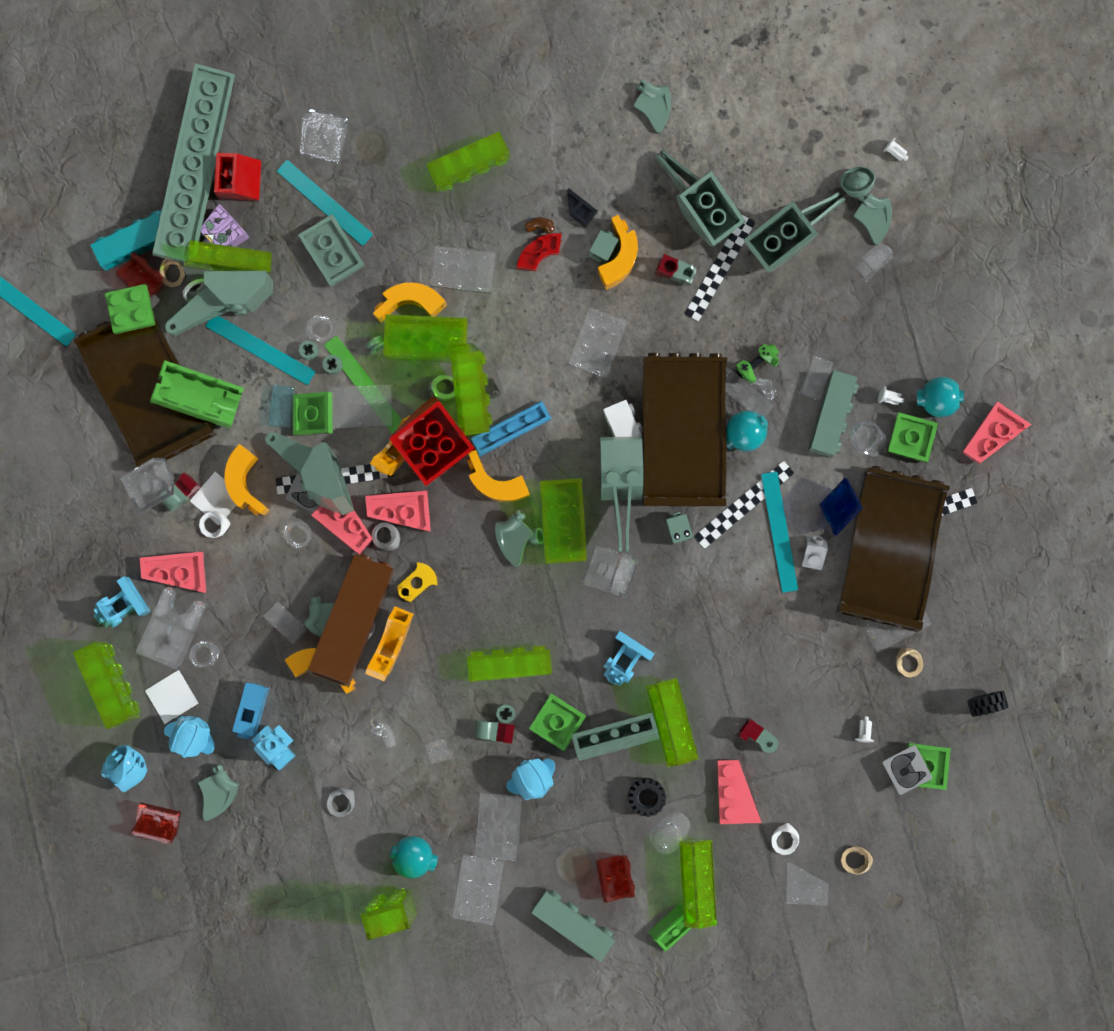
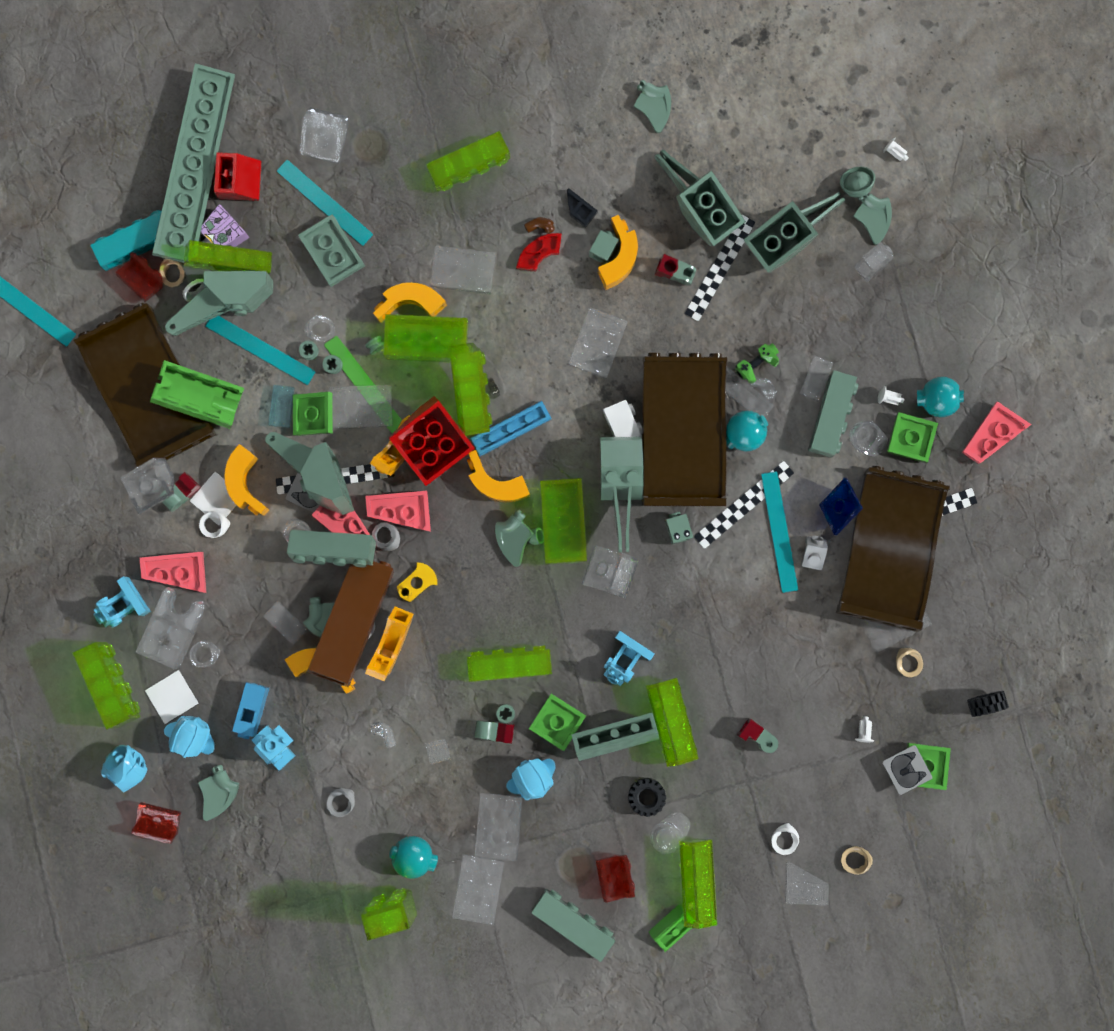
(130, 309): bright green plate -> none
(331, 548): none -> sand green brick
(432, 390): piece -> none
(734, 796): coral wing -> none

